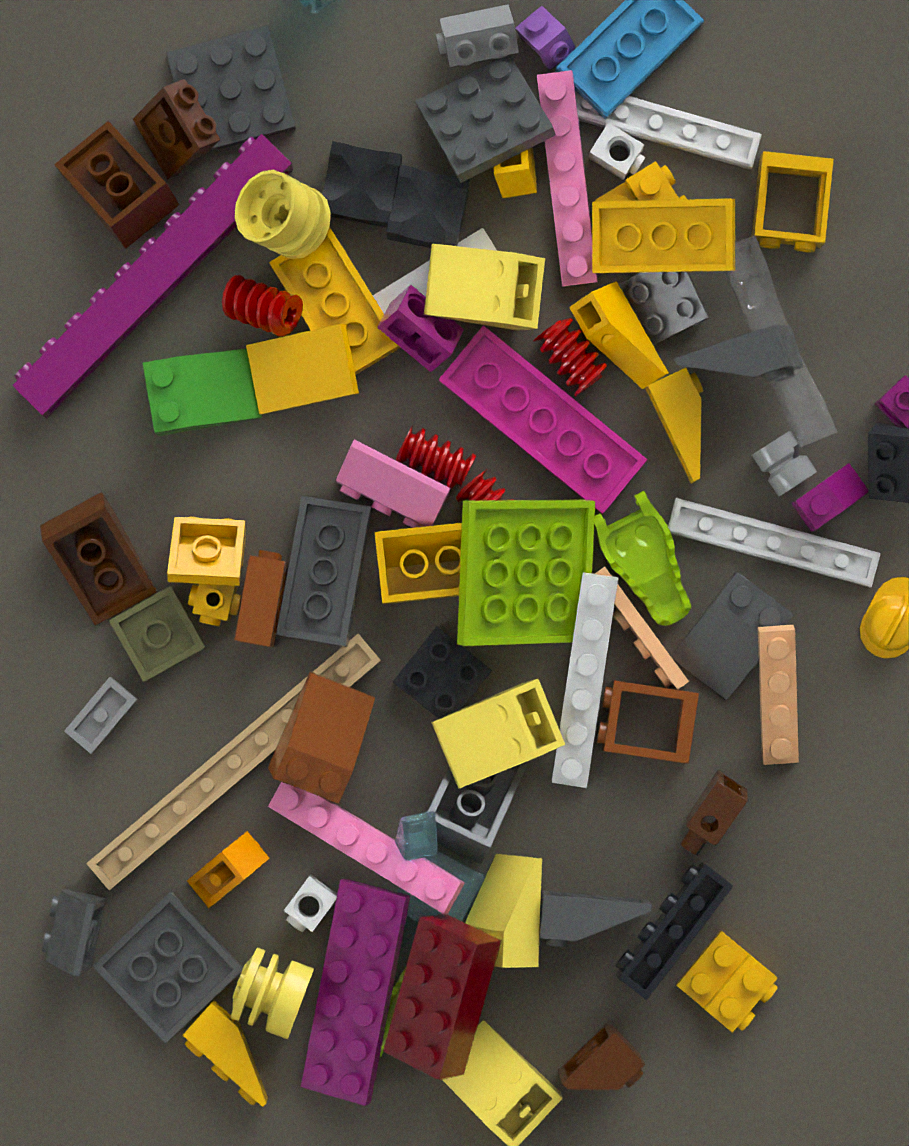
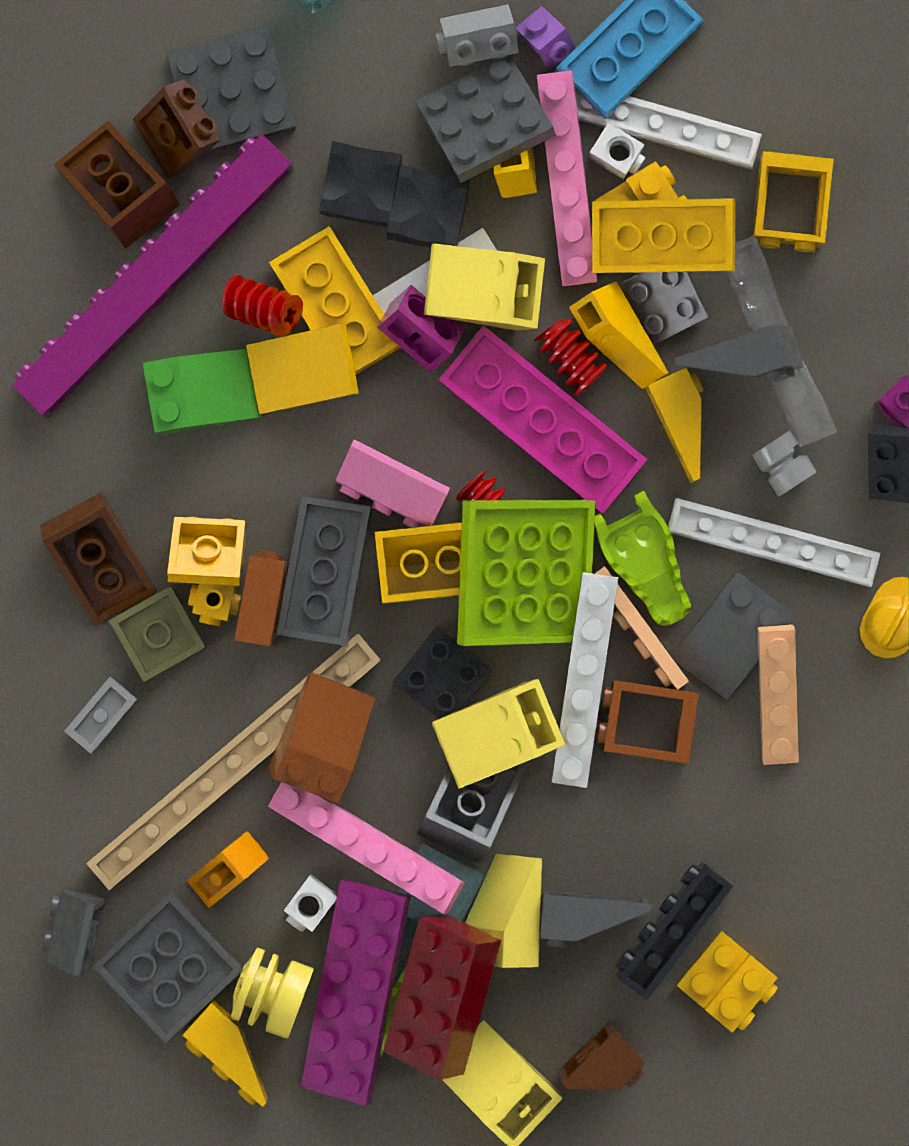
(282, 214): light yellow wheel -> none
(417, 836): clear light blue slope -> none
(435, 458): red piece -> none
(720, 799): reddish brown torso -> none
(830, 497): magenta slope -> none

